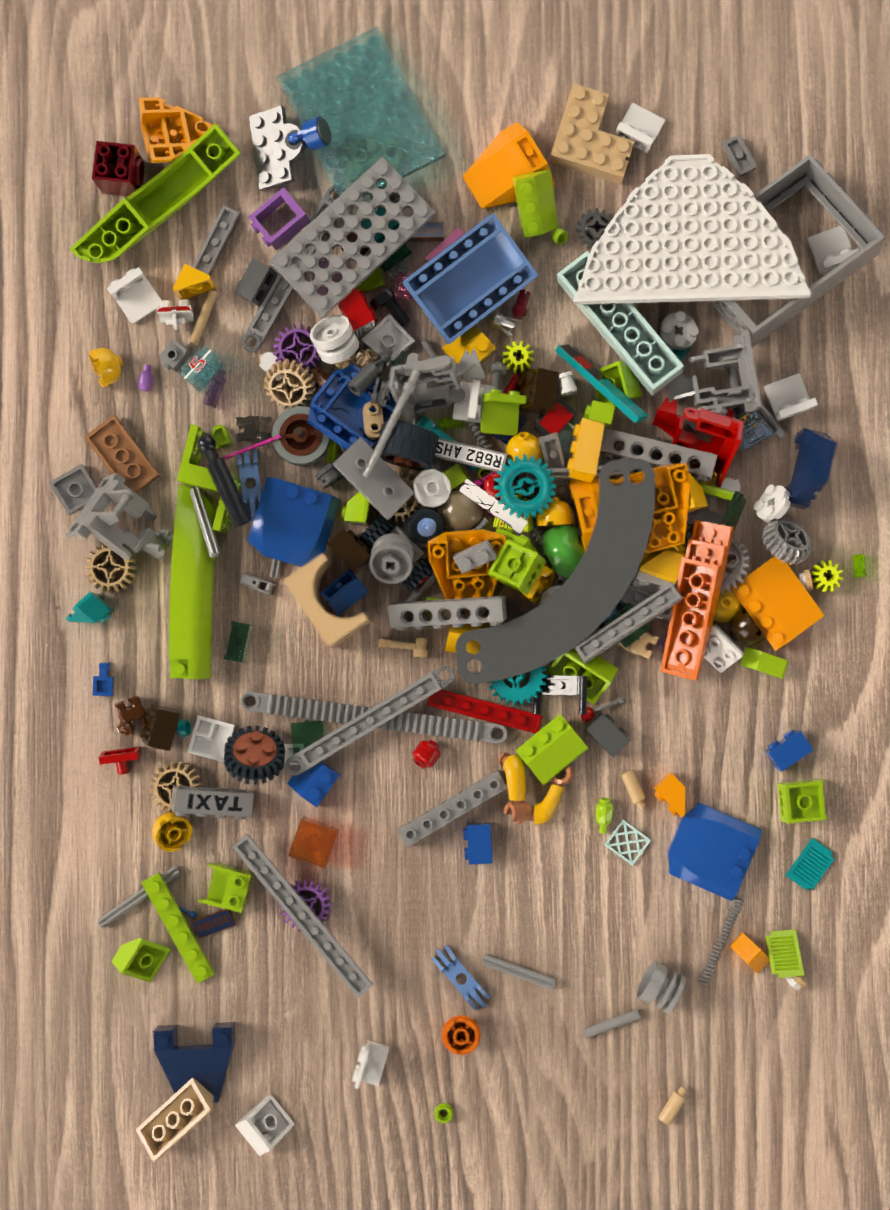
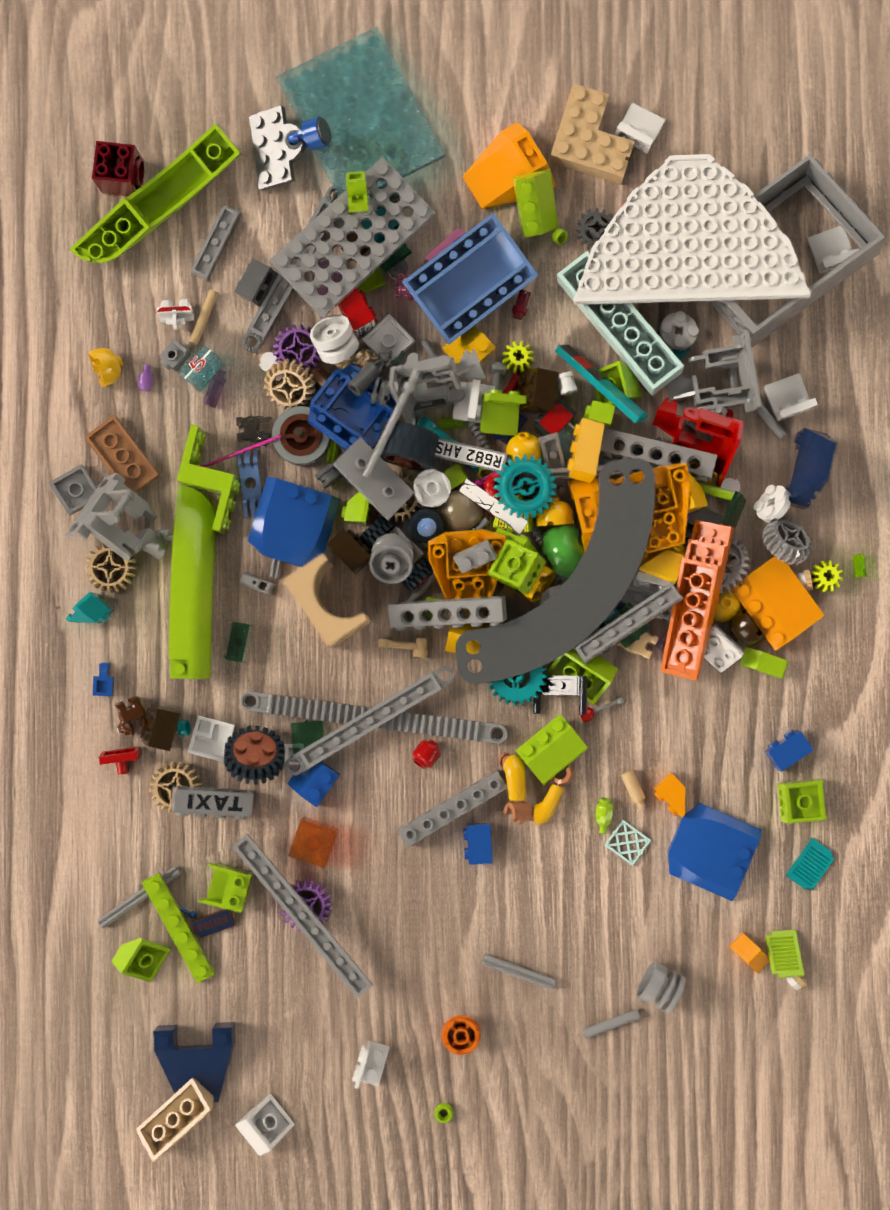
(135, 295): white bracket -> none
(168, 129): light orange wedge -> none
(171, 831): yellow cylinder -> none
(192, 283): yellow slope -> none
(205, 522): light grey axle -> none
(221, 436): lime tile -> none
(224, 482): black piece -> none
(289, 229): medium lavender window -> none
(344, 592): blue brick -> none
(357, 191): none -> lime slope
(372, 419): tan plate -> none
(388, 298): black piece -> none
(429, 233): slope -> none
(452, 970): medium blue piece -> none
(485, 710): red tile -> none
(500, 320): flat silver piece -> none
(607, 734): dark grey brick -> none
(673, 1106): tan cylinder -> none
(722, 941): light grey piece -> none
(738, 155): light grey plate -> none
(754, 428): torso -> none

